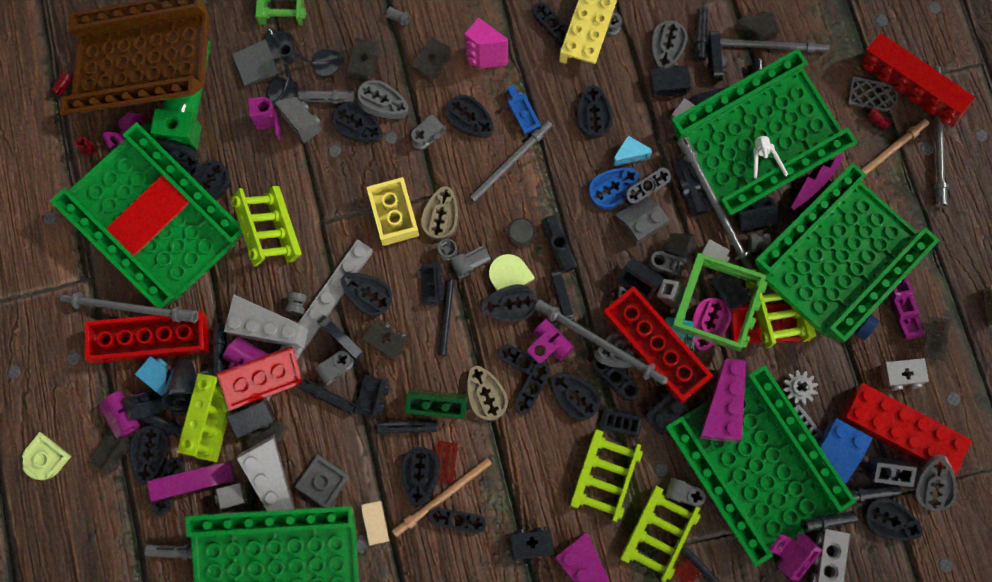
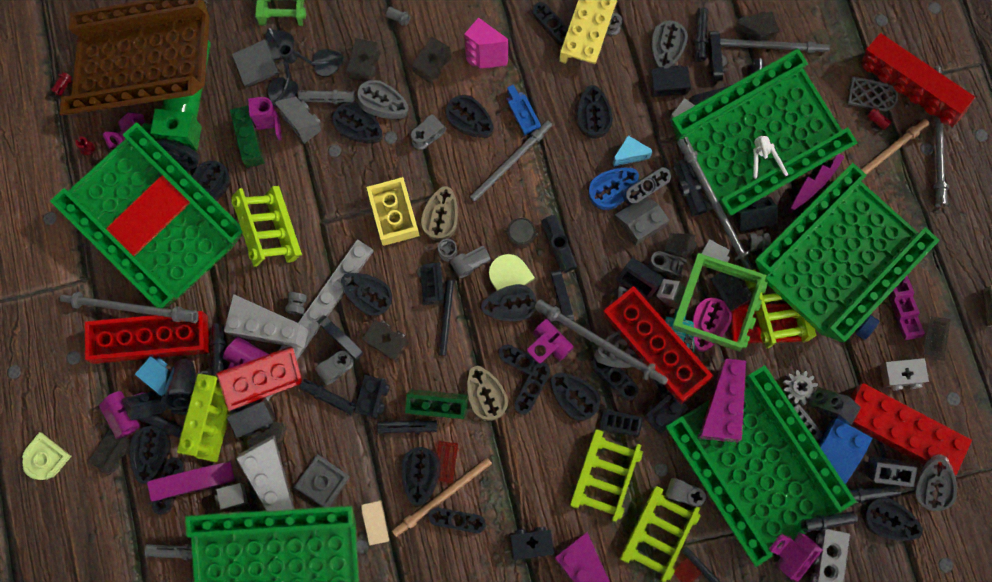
(247, 137): none -> dark green brick
(834, 405): none -> black brick

